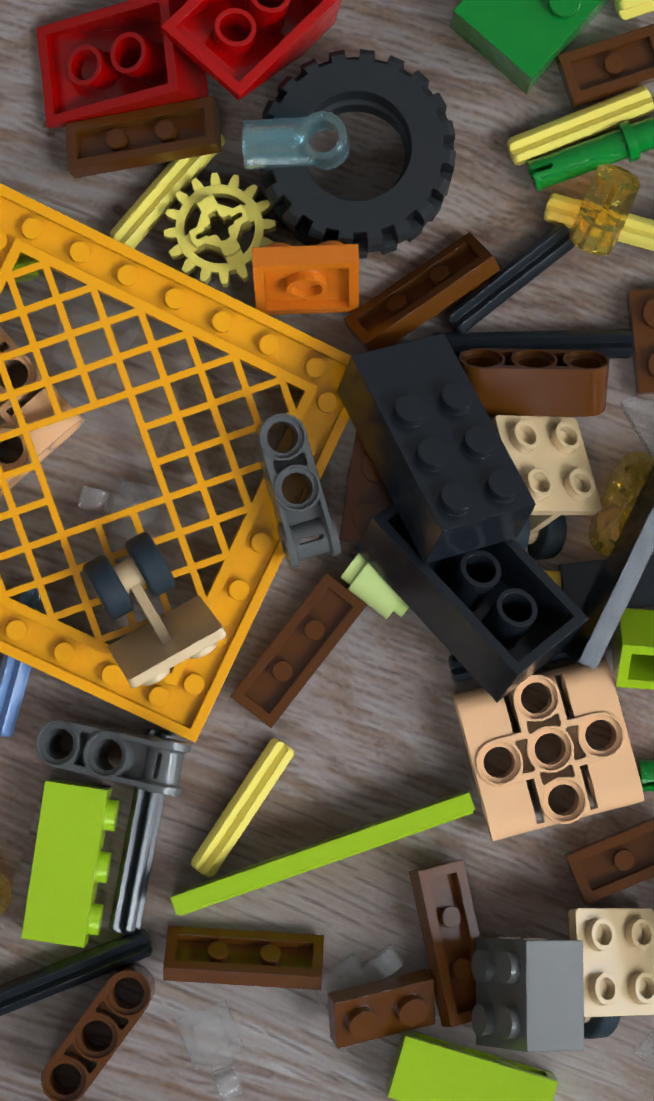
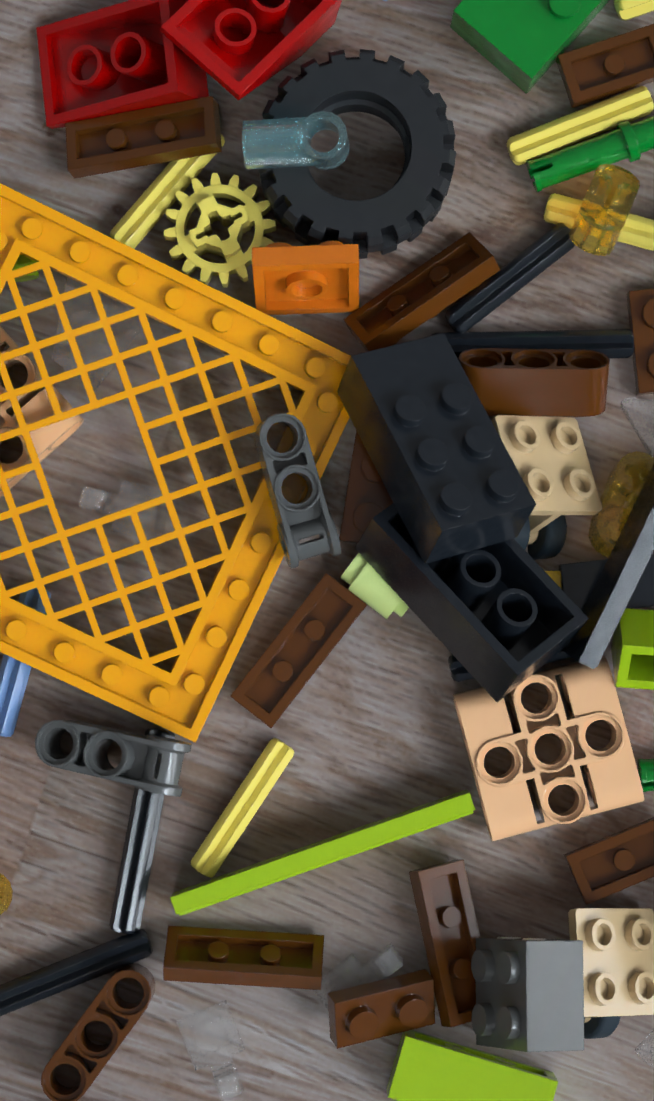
(69, 863): lime brick -> none
(165, 640): tan plate -> none

